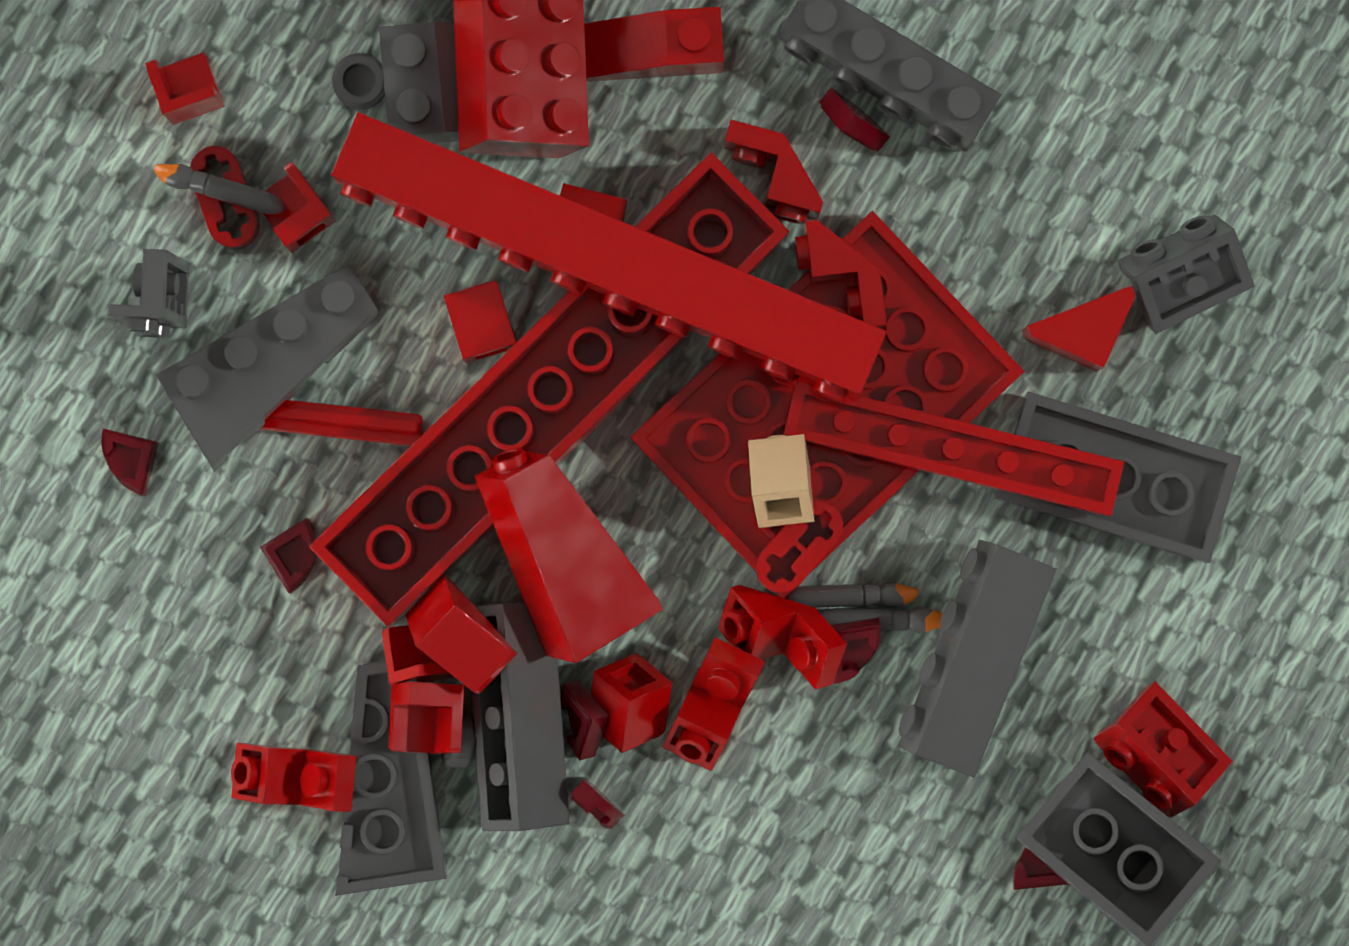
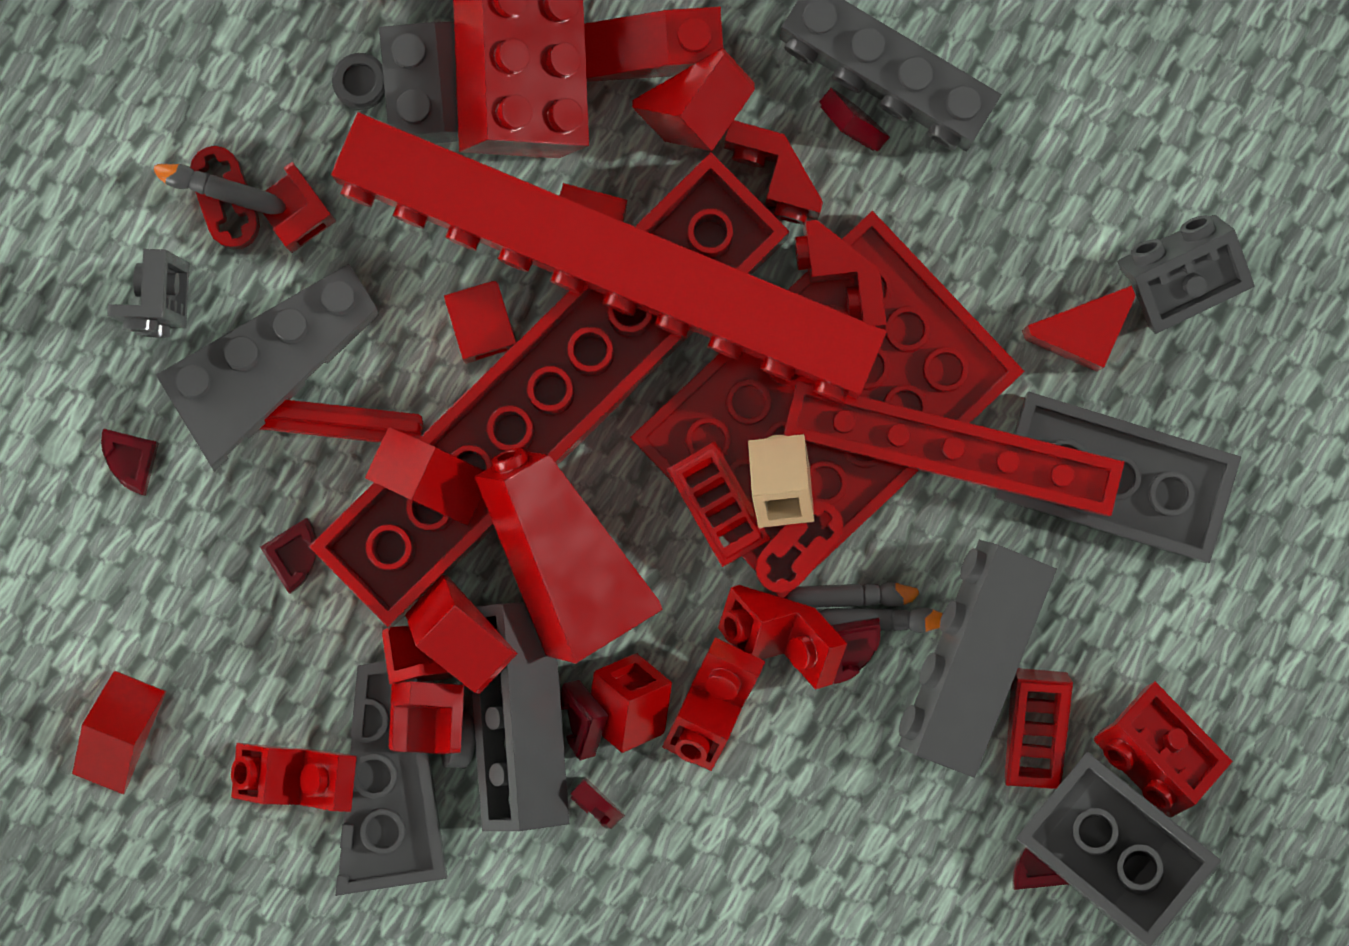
(116, 731): none -> red slope
(185, 88): red panel -> none
(426, 475): none -> red slope
(691, 465): none -> red slope
(697, 102): none -> red slope
(1037, 681): none -> red slope

